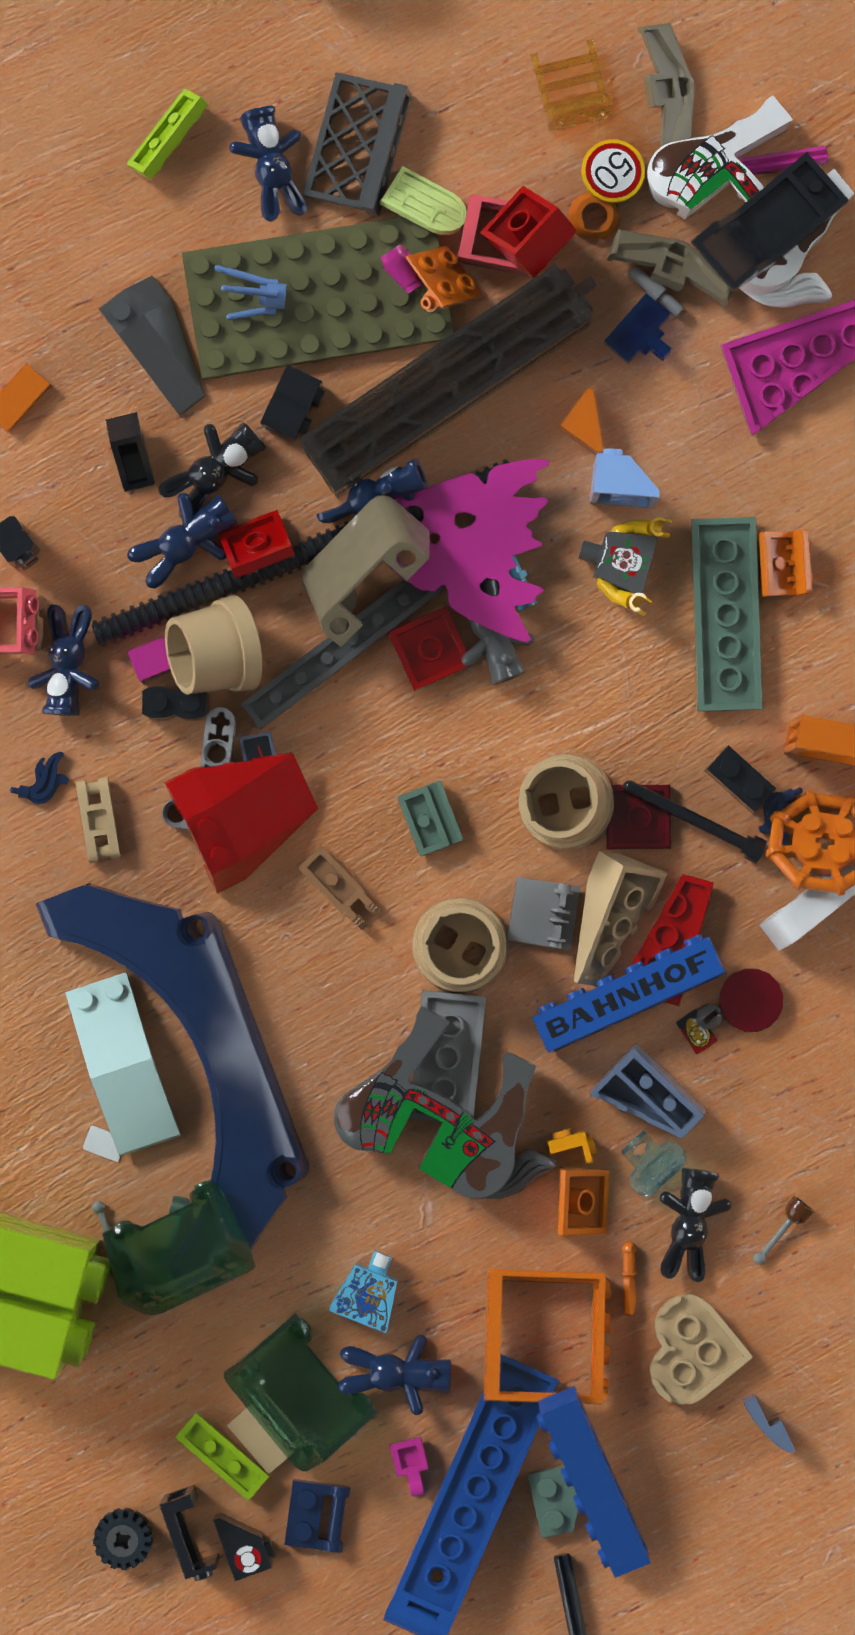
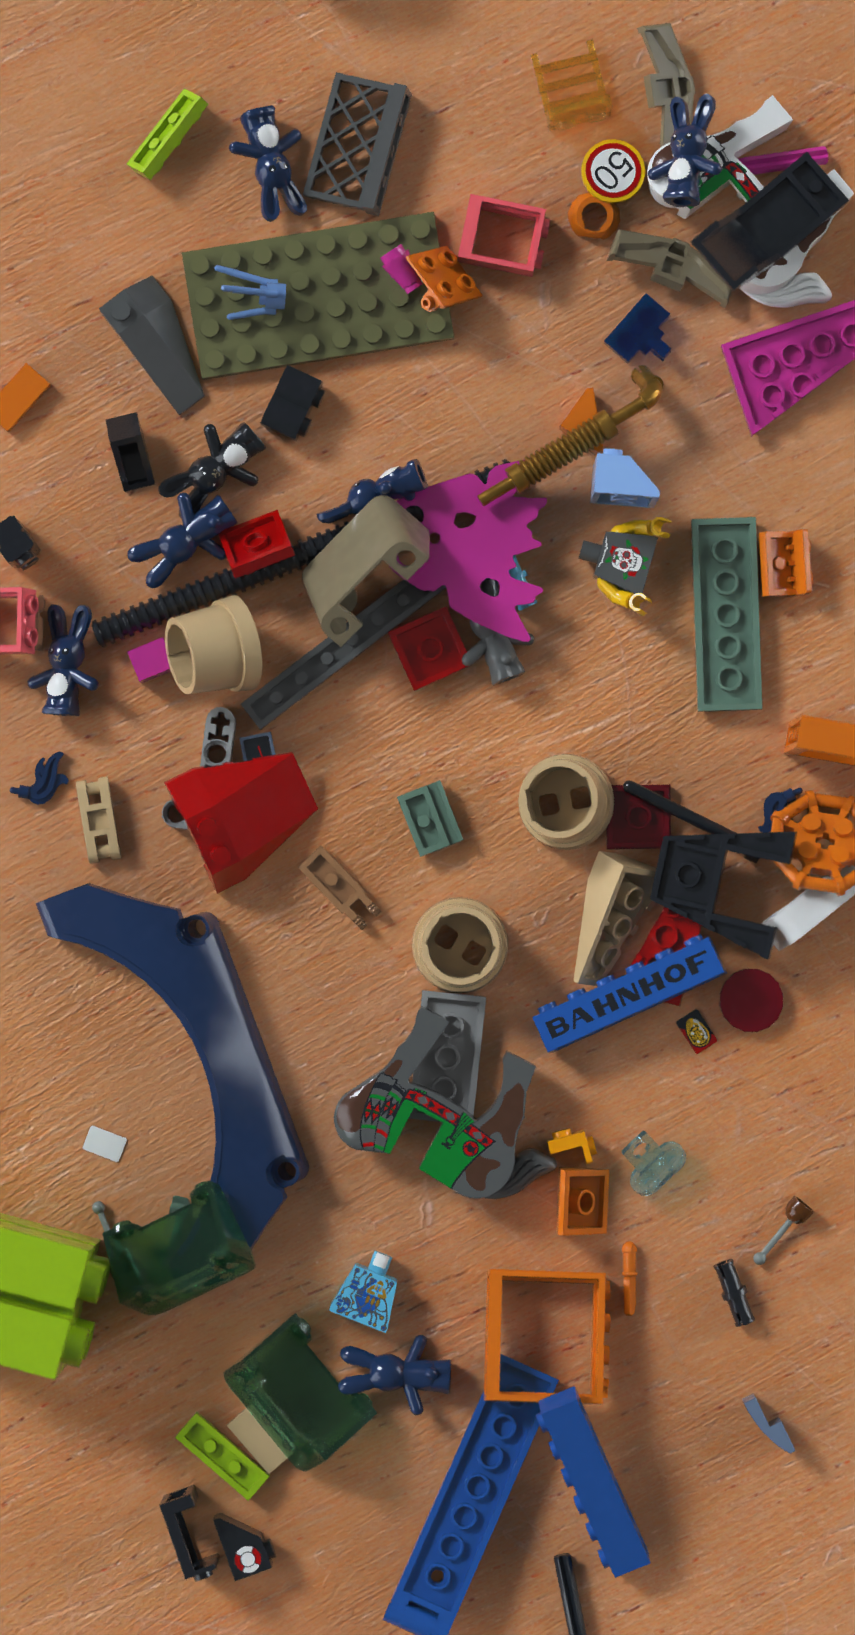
(122, 1064): light aqua windscreen -> none
(131, 1531): black wheel -> none
(165, 704): black brick -> none
(306, 1513): dark blue plate -> none
(409, 1460): dark pink plate -> none
(425, 203): yellowish green window -> none
(449, 379): clear smoke piece -> none
(529, 231): red slope -> none
(543, 913): light grey hinge -> none
(553, 1501): sand green wing -> none
(579, 441): none -> pearl gold piece
(648, 1091): sand blue wedge -> none
(656, 291): light grey bar -> none
(687, 147): none -> dark blue animal
(690, 1228): black animal -> none
(691, 877): none -> black wing
(695, 1350): tan plate -> none
(704, 1011): dark grey hinge -> none
(734, 1292): none -> black pin
(740, 779): black brick -> none

